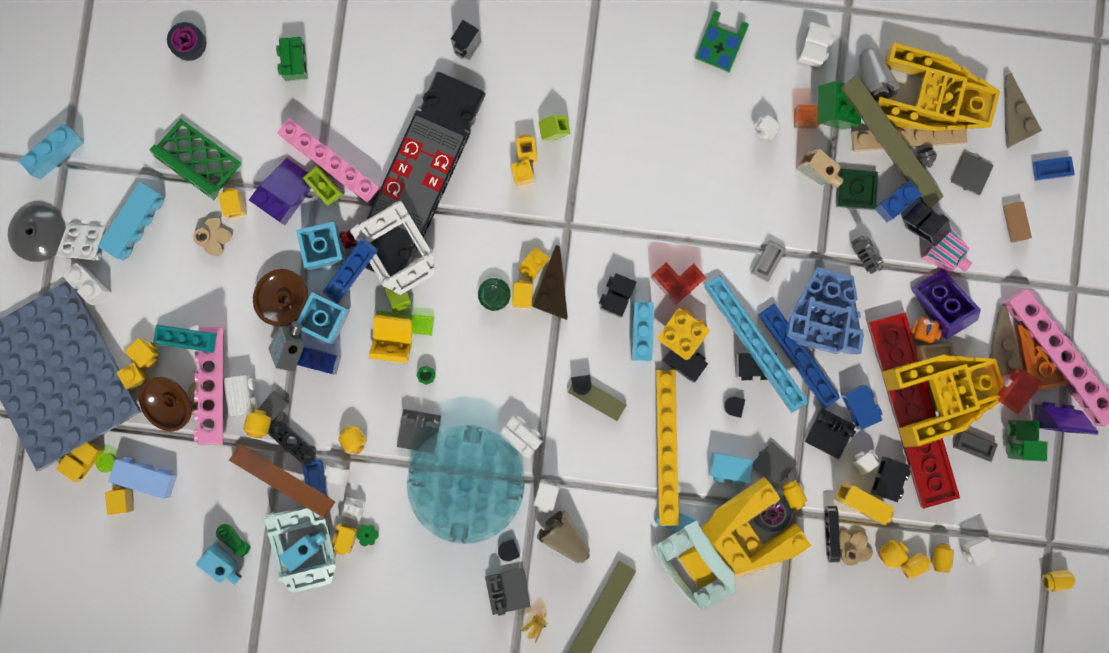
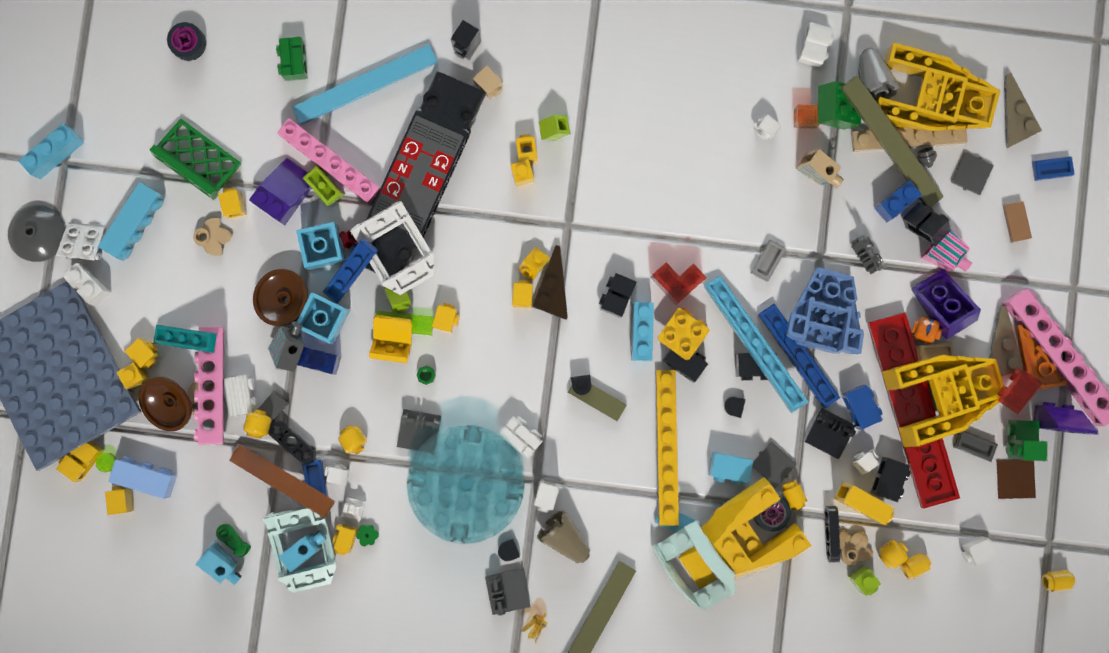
(364, 84): none -> medium azure tile
(446, 318): none -> yellow brick
(488, 82): none -> tan brick
(494, 294): clear green hat -> none
(720, 45): green flag -> none
(857, 189): dark green tile -> none
(865, 580): none -> lime brick
(943, 558): yellow brick -> none
(1015, 479): none -> reddish brown piece

